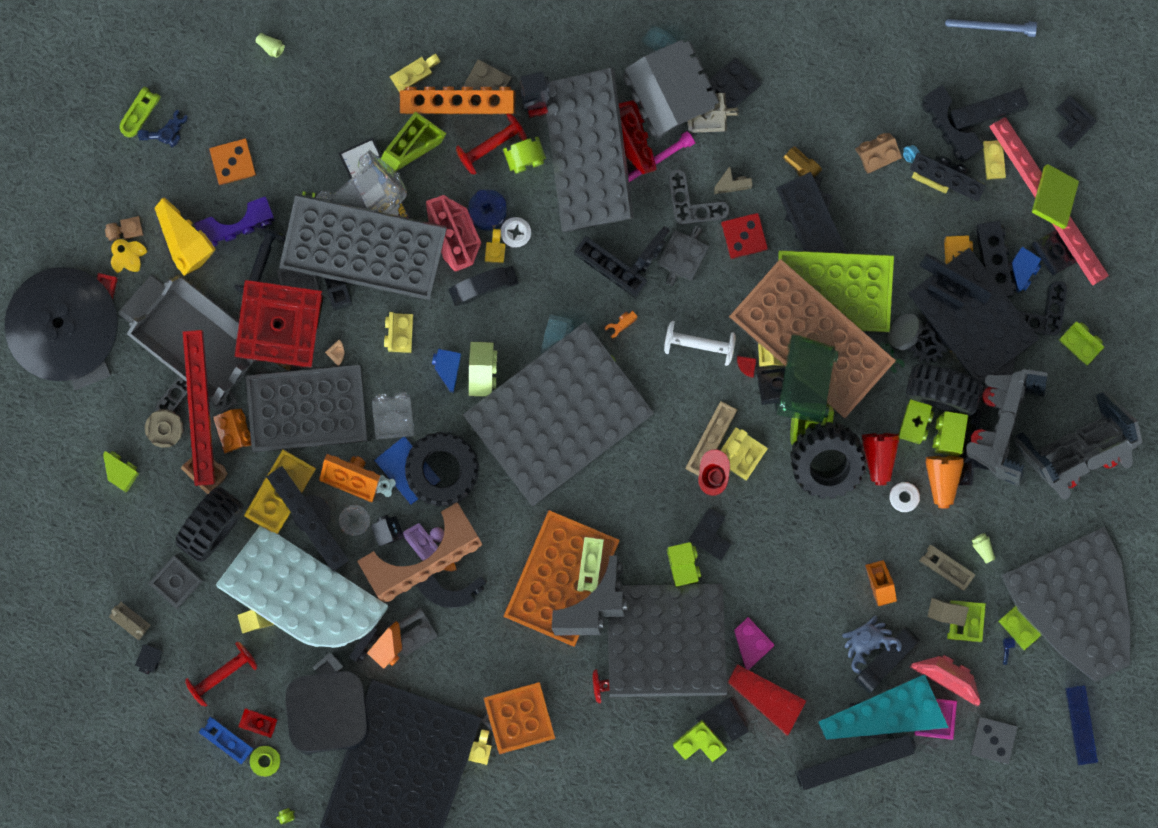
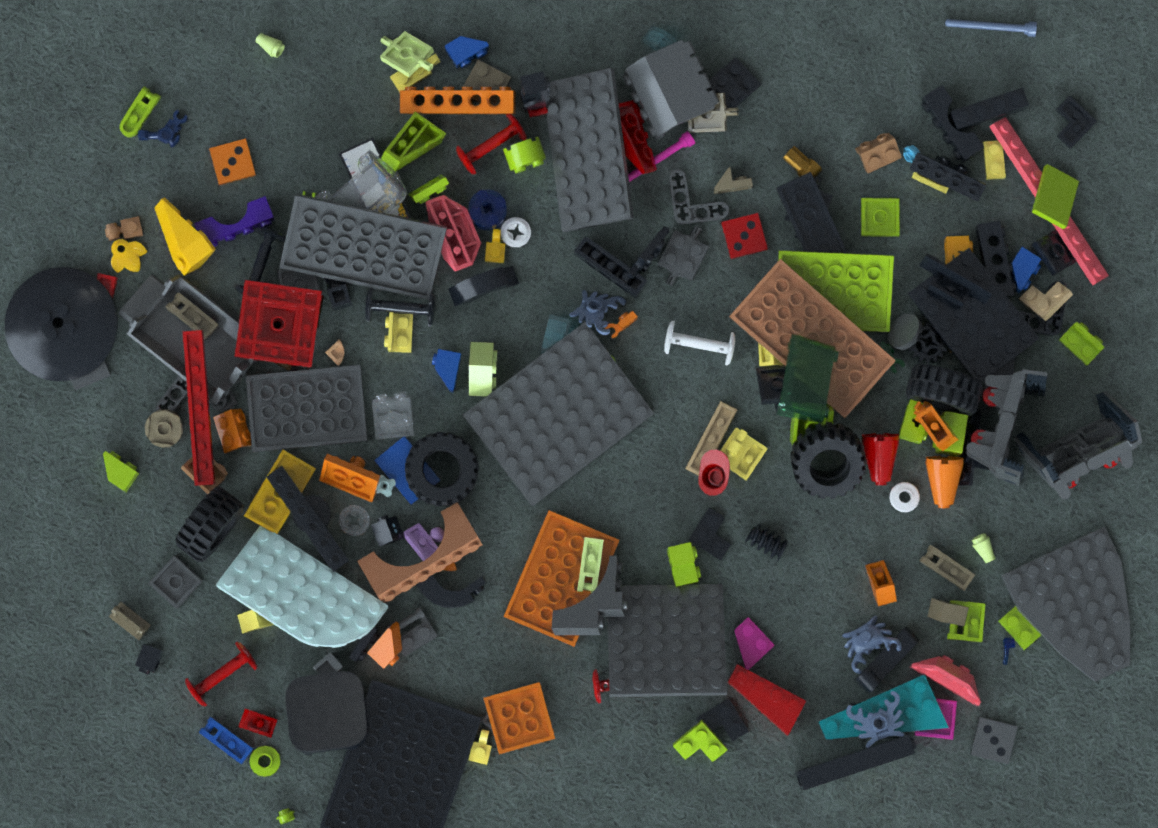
(192, 315): none -> dark tan plate
(400, 307): none -> black hose
(406, 53): none -> yellowish green plate
(422, 193): none -> lime plate
(464, 50): none -> blue slope
(593, 310): none -> sand blue animal
(747, 365): red tile -> none
(767, 541): none -> black piece
(878, 724): none -> sand blue animal
(880, 217): none -> lime plate
(919, 408): none -> orange plate
(937, 428): none -> orange slope
(1046, 304): none -> tan plate
(1081, 725): clear blue plate -> none

